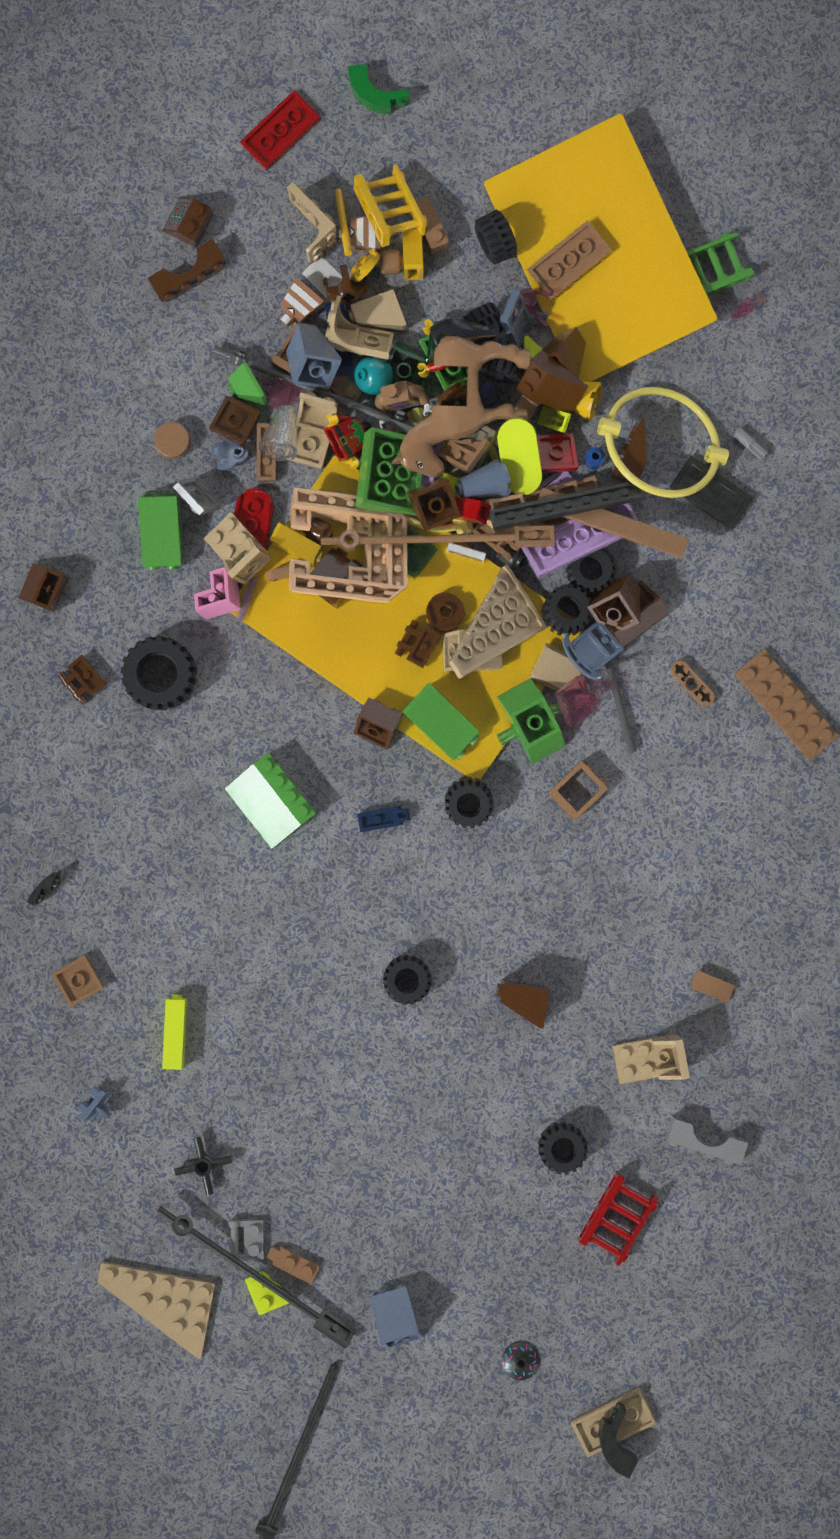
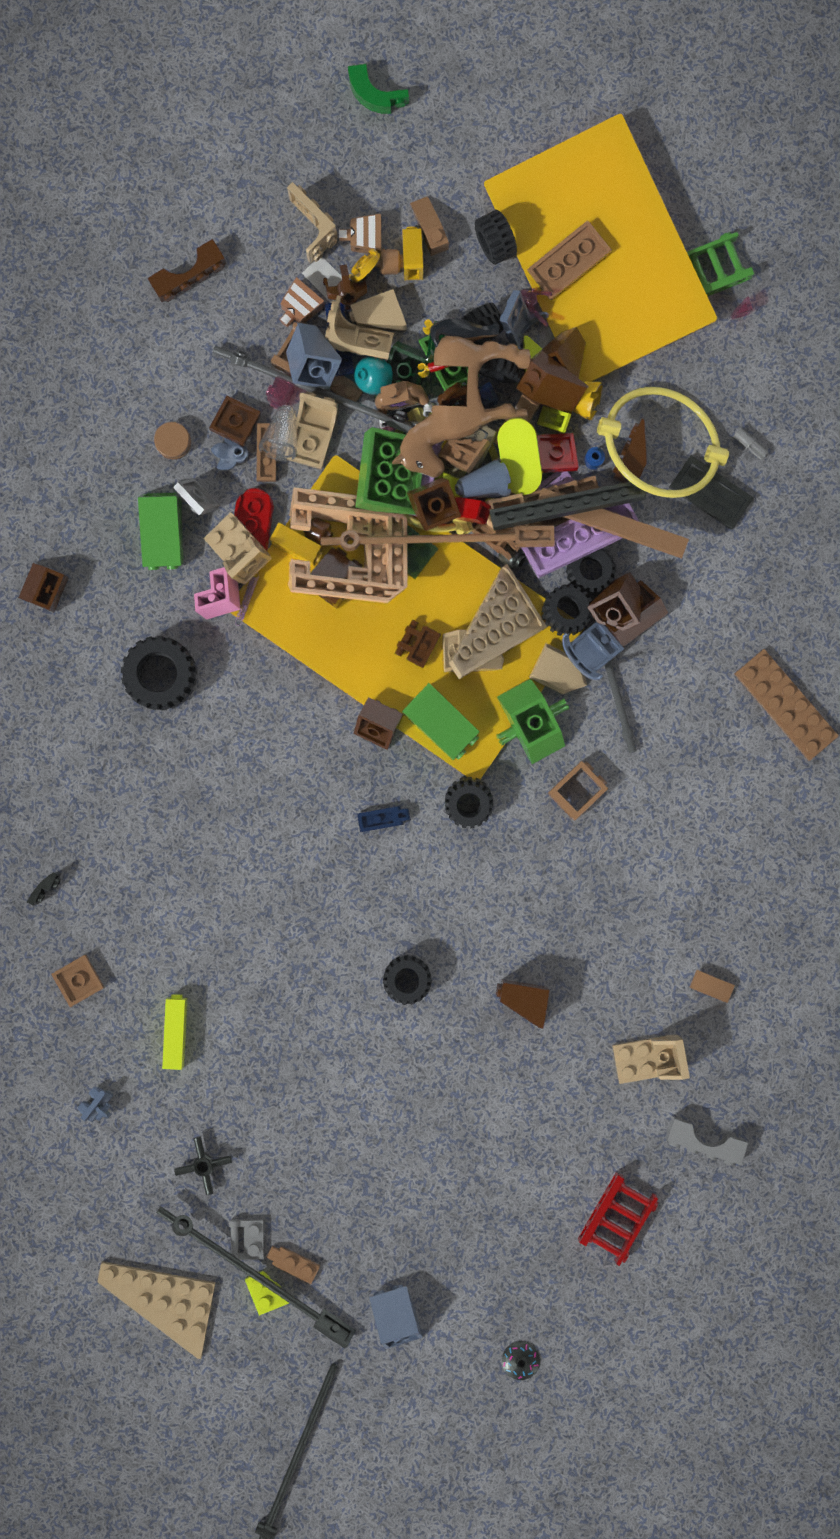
(86, 675): reddish brown plate -> none
(189, 220): reddish brown slope -> none
(246, 386): bright green slope -> none
(270, 800): slope -> none
(278, 574): medium nougat beam -> none
(280, 130): red tile -> none
(343, 222): yellow bar -> none
(346, 437): torso -> none
(377, 217): yellow fence -> none
(449, 601): reddish brown plate -> none
(466, 552): white tile -> none
(567, 1164): black tyre -> none
(576, 701): clear pink tile -> none
(616, 1456): pearl dark grey arch -> none
(636, 1420): tan tile -> none
(686, 669): medium nougat beam -> none

